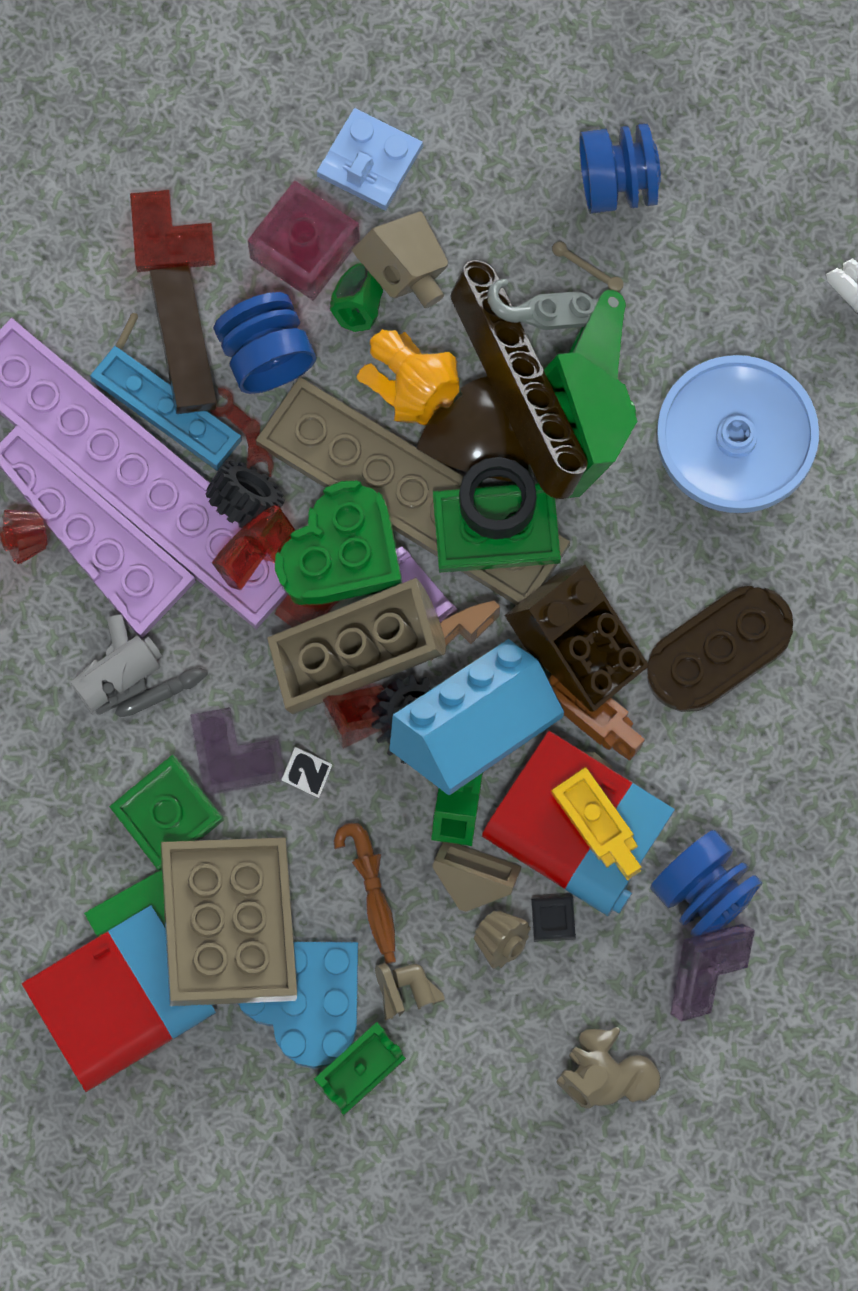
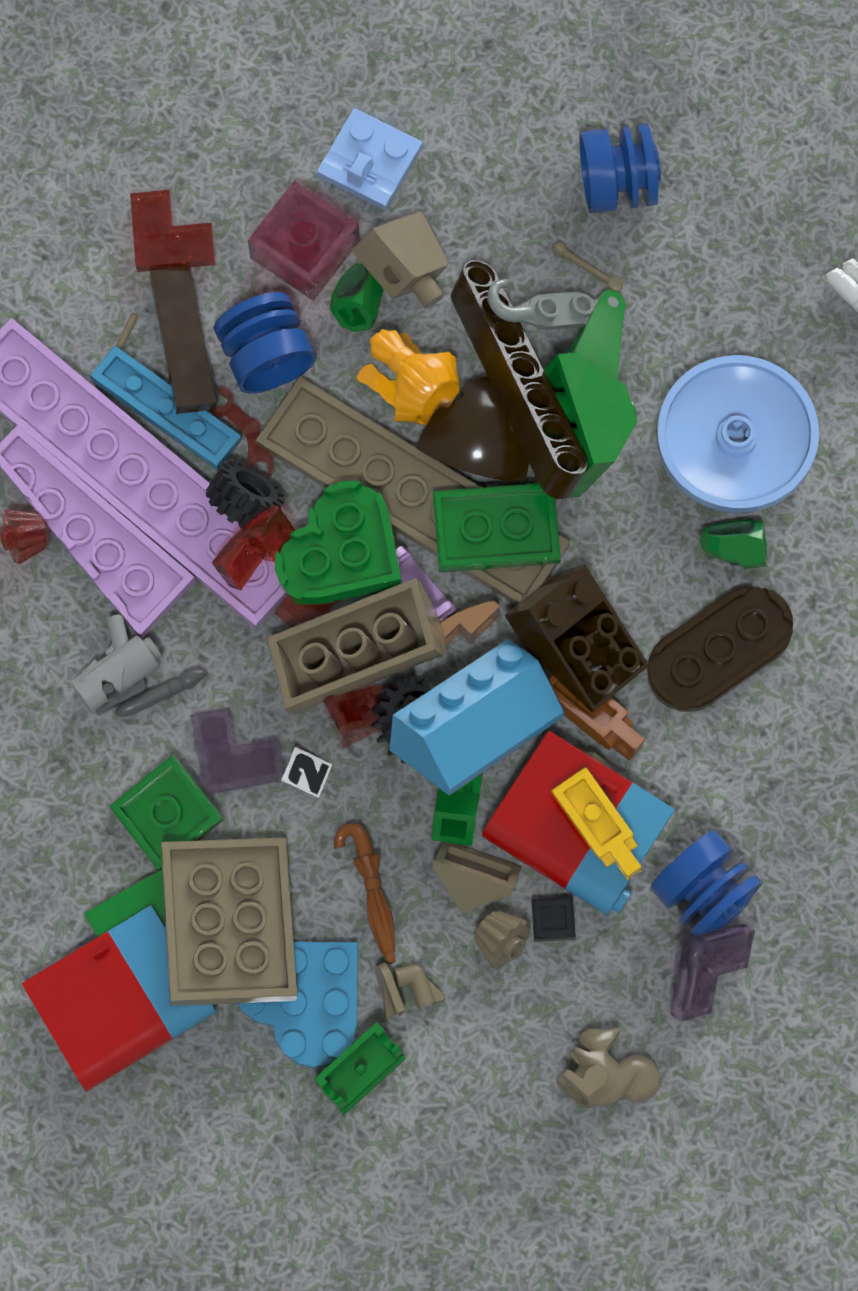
(493, 468): black tyre -> none
(736, 543): none -> green rock

